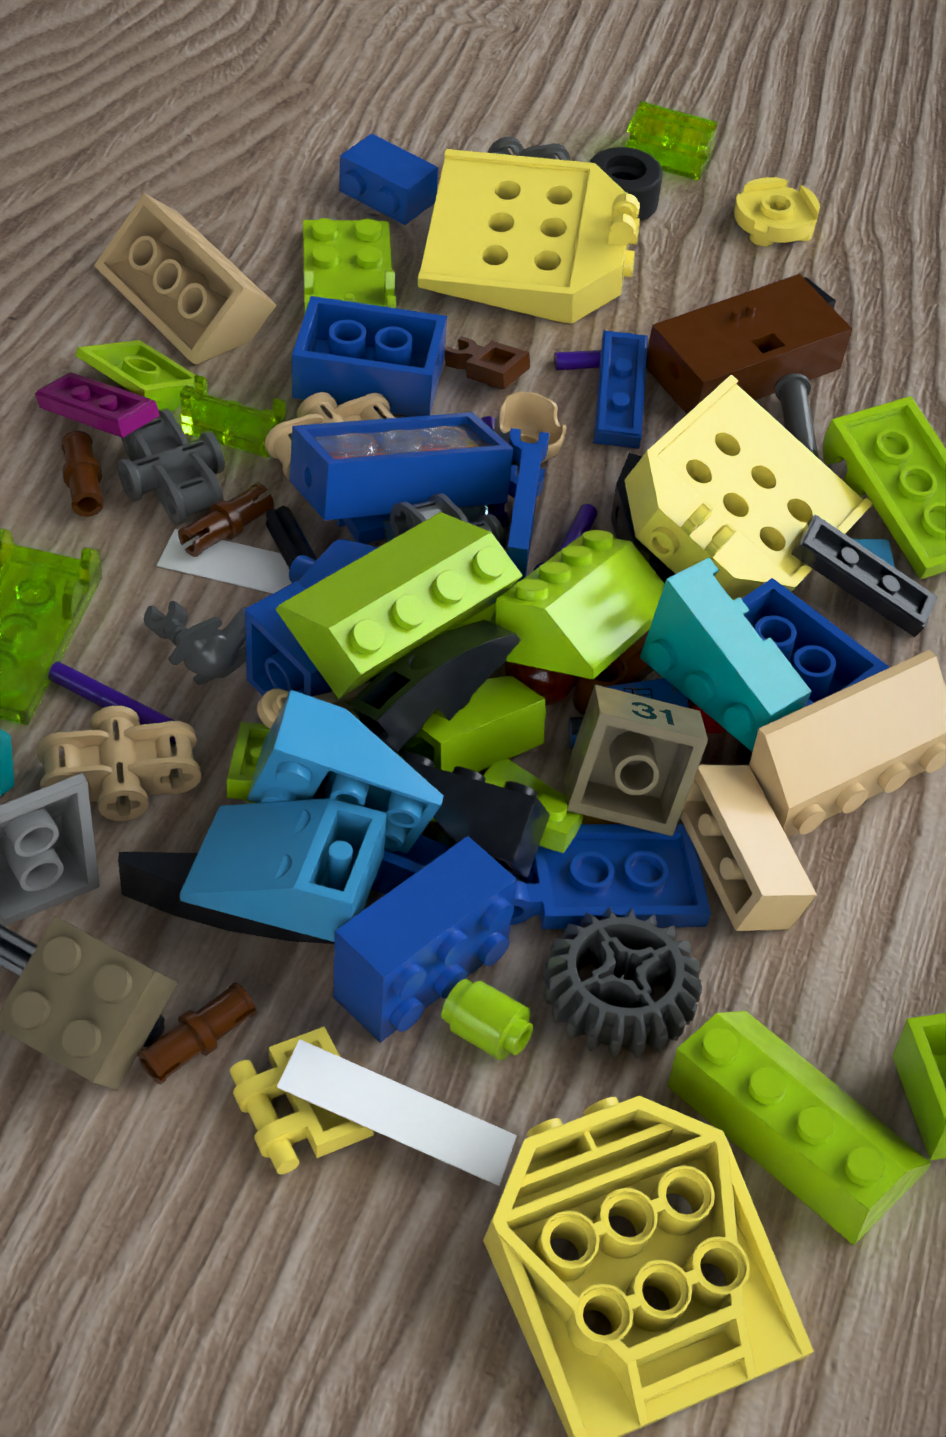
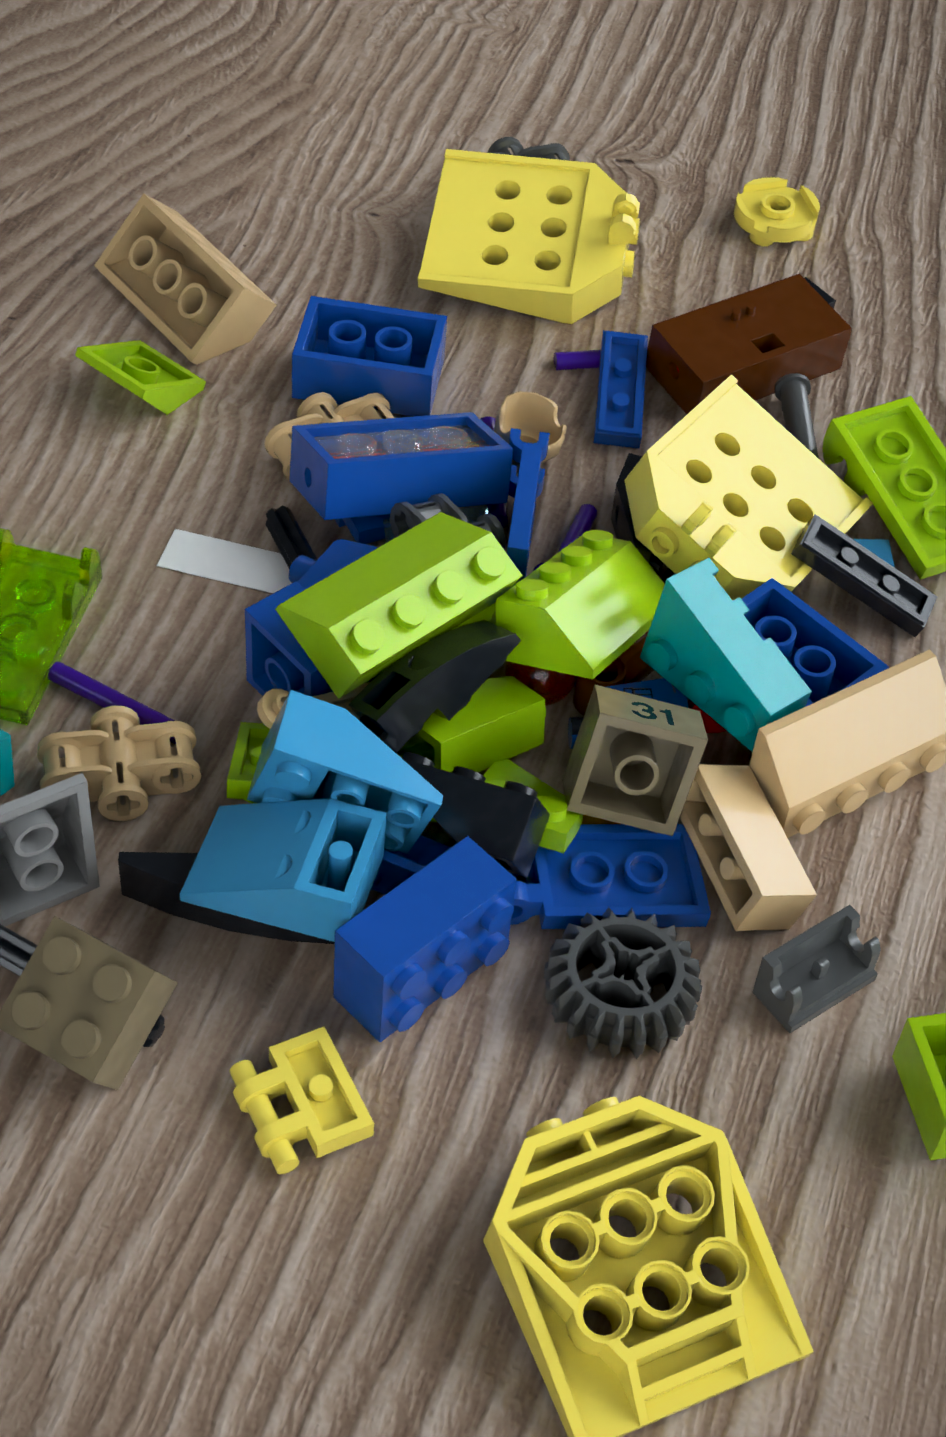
(82, 473): reddish brown pin -> none
(97, 404): magenta tile -> none
(172, 466): dark grey axle -> none
(197, 1033): reddish brown pin -> none
(203, 647): dark grey piece -> none
(225, 519): reddish brown pin -> none
(228, 420): clear neon green hinge -> none
(348, 261): lime hinge -> none
(388, 179): blue brick -> none
(397, 1112): white sticker -> none
(487, 1018): lime brick -> none
(492, 364): reddish brown plate -> none
(634, 173): black tyre -> none
(675, 139): clear neon green hinge -> none
(795, 1122): lime slope -> none
(816, 970): none -> dark grey hinge

